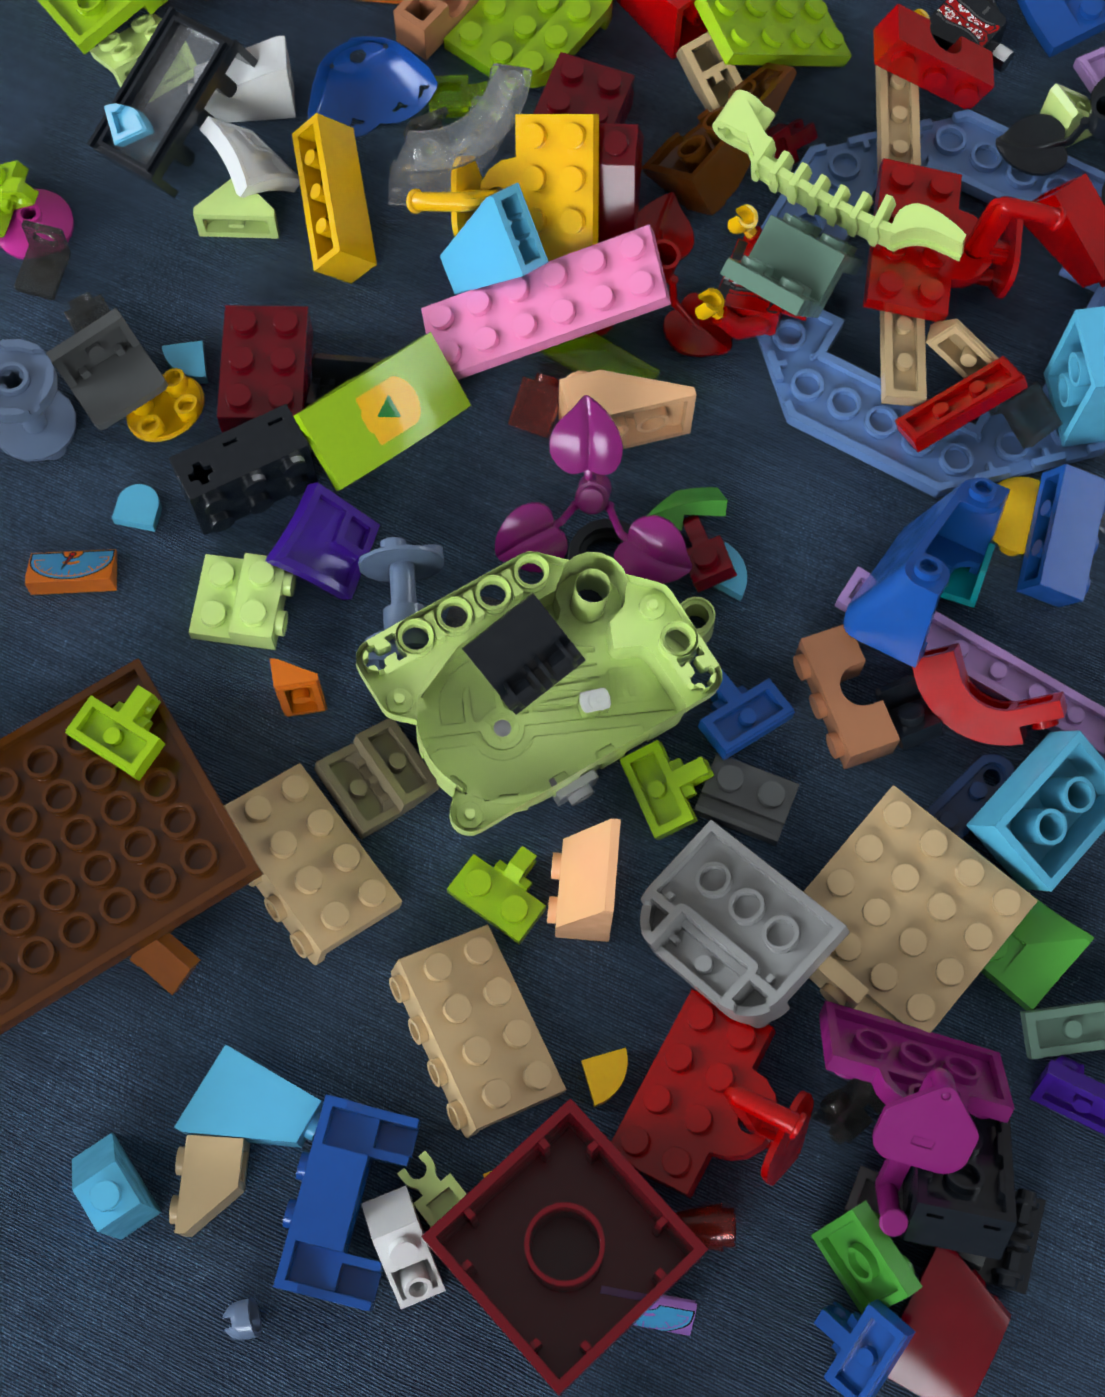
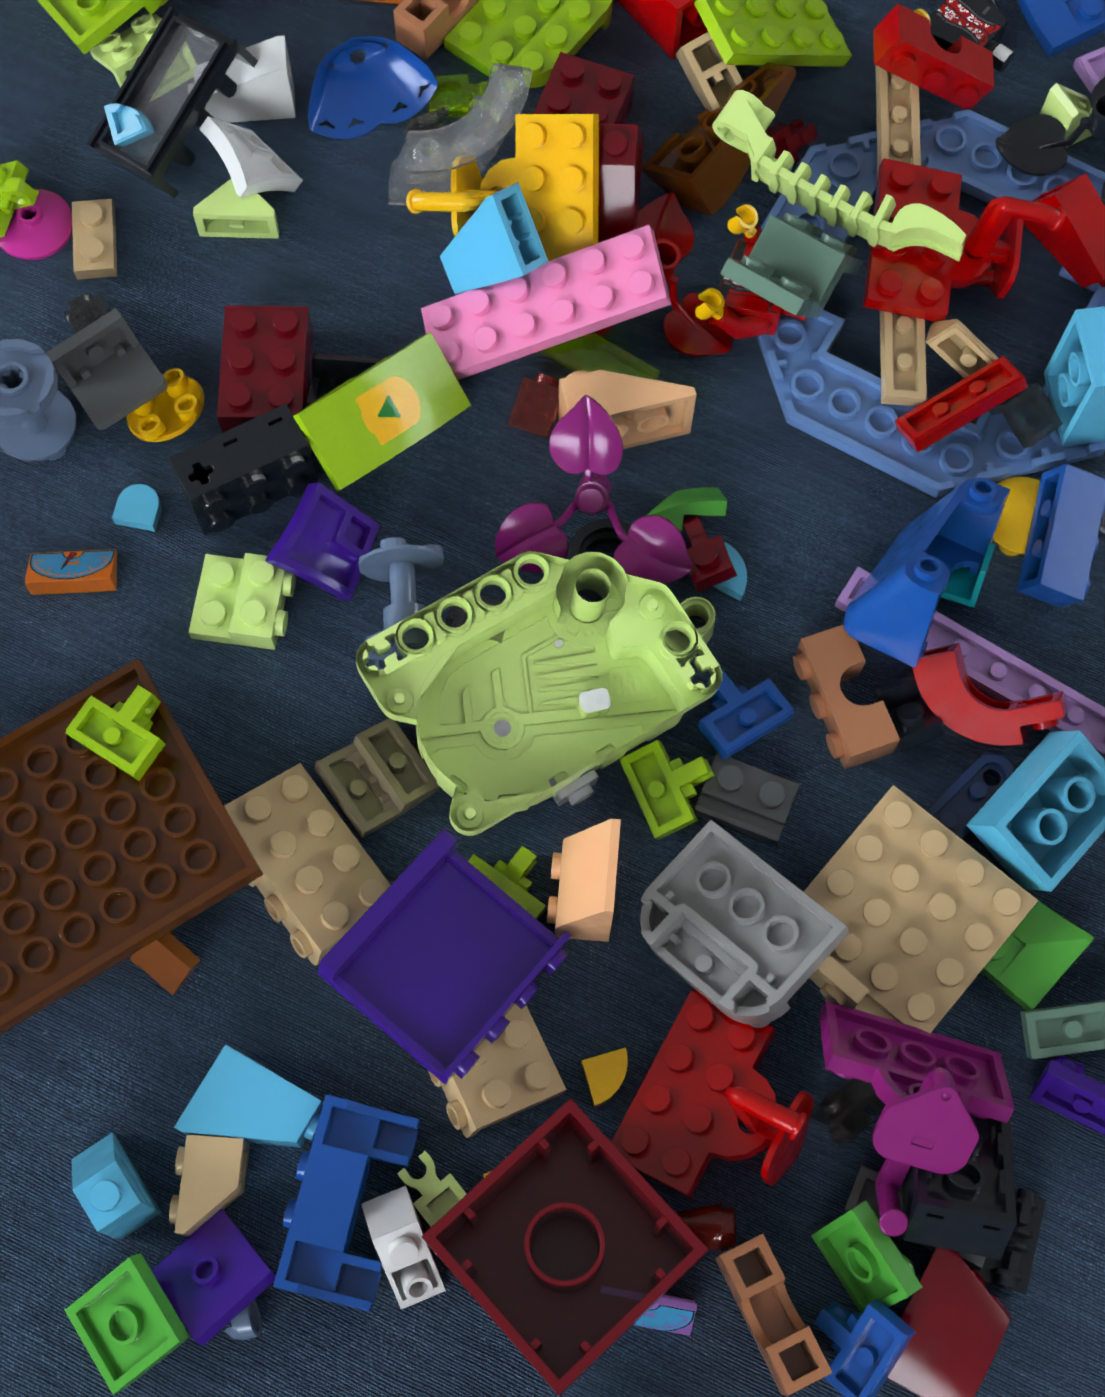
(43, 262): clear smoke bracket -> none
(94, 239): none -> tan plate
(127, 1323): none -> bright green plate
(189, 358): medium azure tile -> none
(213, 1277): none -> dark purple plate
(297, 689): orange slope -> none
(334, 199): yellow brick -> none
(442, 960): none -> dark purple panel
(523, 654): black hinge -> none
(771, 1316): none -> nougat arch

